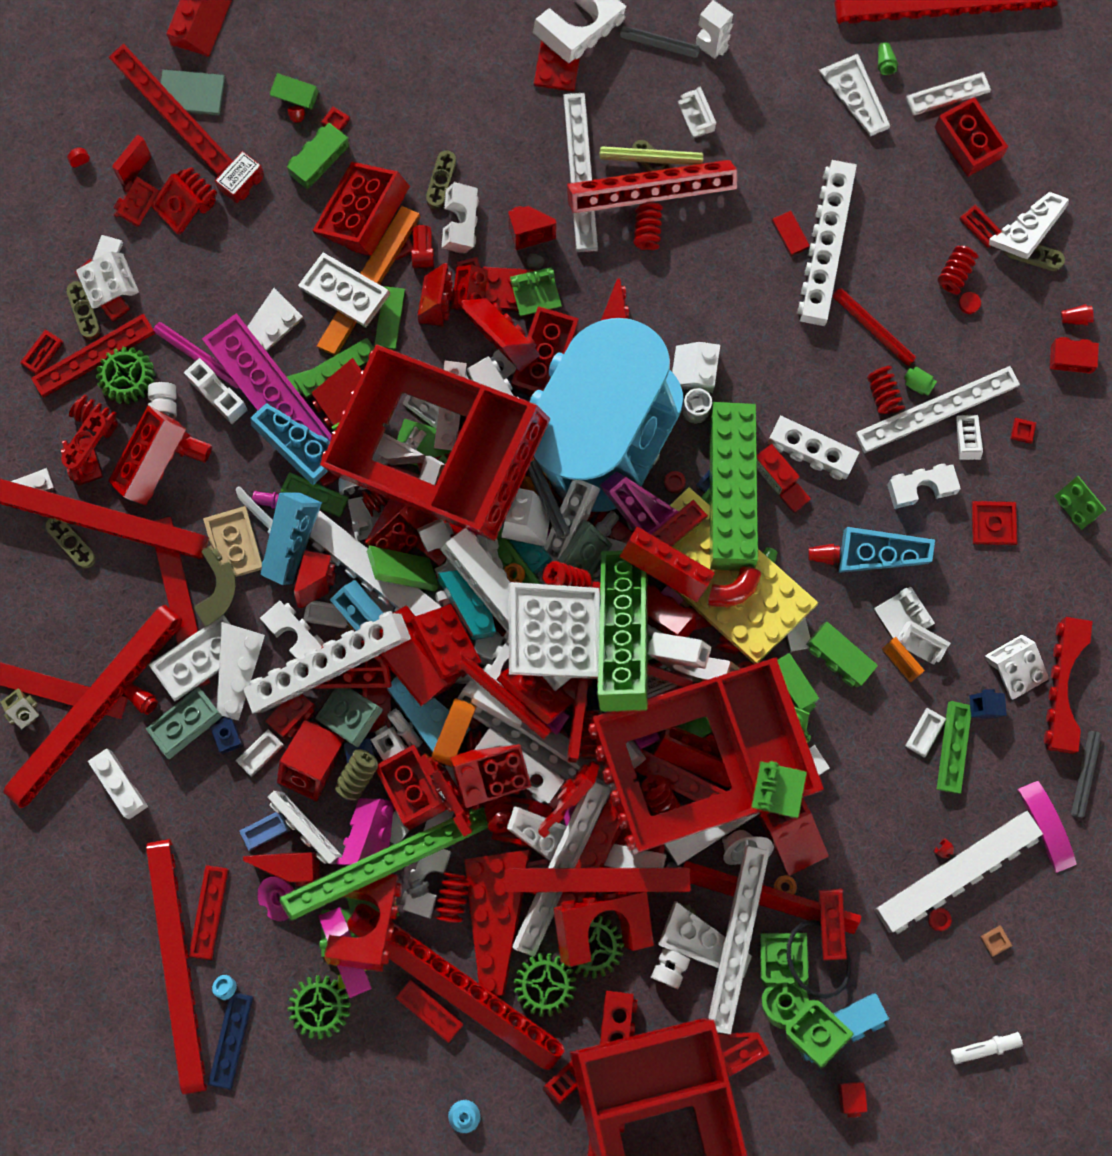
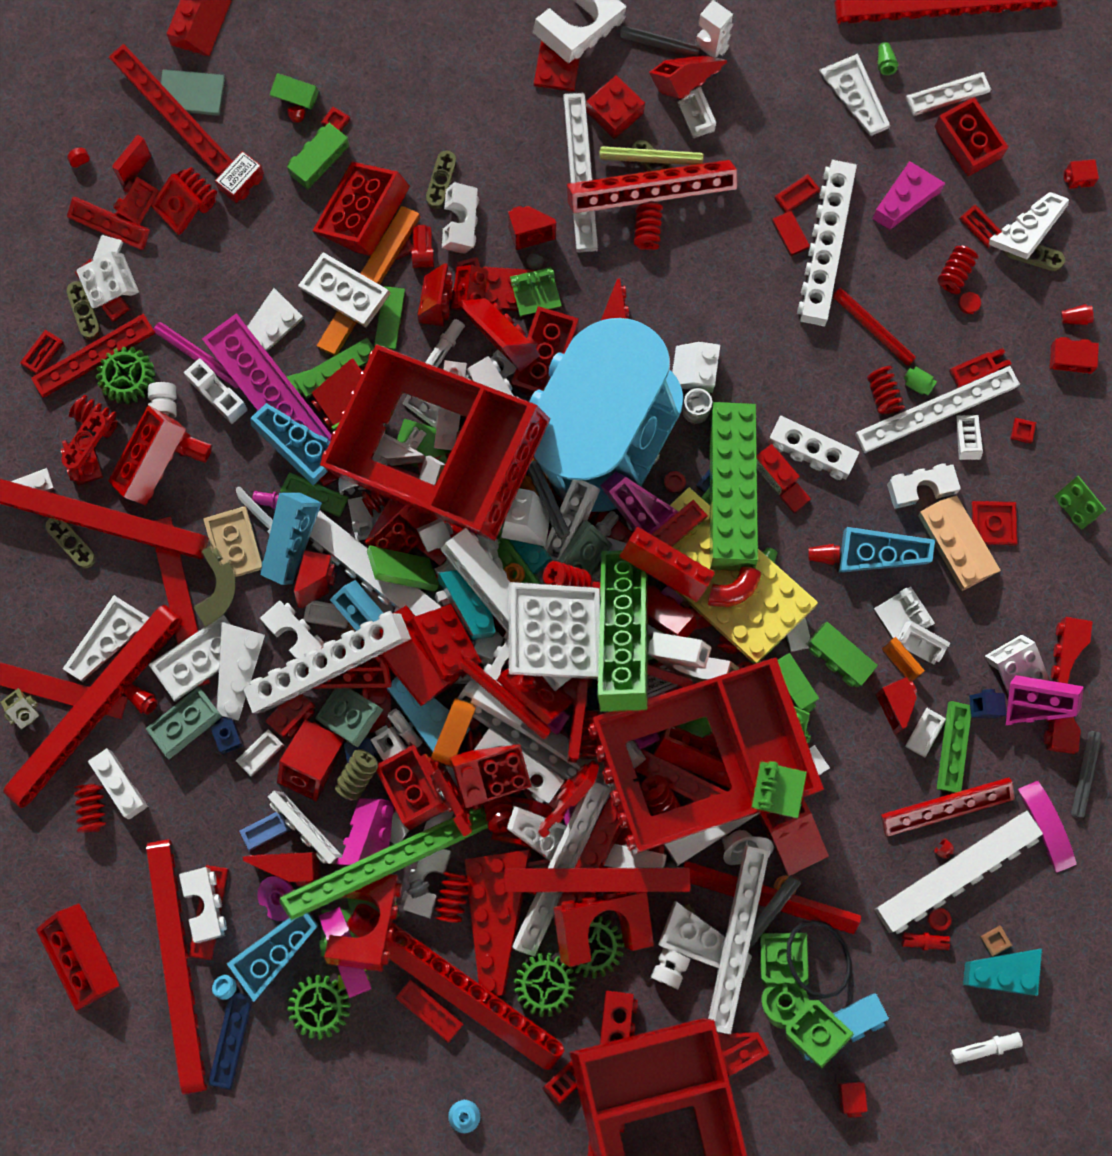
(77, 956): none -> red slope
(89, 808): none -> red piece
(107, 635): none -> white wing
(108, 223): none -> red tile
(209, 923): none -> white arch
(268, 955): none -> medium azure wedge
(446, 341): none -> white pin
(615, 107): none -> red brick
(682, 75): none -> red slope
(774, 908): none -> dark grey axle
(797, 193): none -> red tile
(832, 924): red tile -> none
(897, 703): none -> red slope
(907, 194): none -> dark pink wedge
(925, 941): none -> red pin
(947, 807): none -> red tile
(958, 542): none -> light nougat slope
(978, 368): none -> red hinge
(1006, 973): none -> teal wedge
(1041, 699): none -> dark pink wedge
(1081, 174): none -> red brick

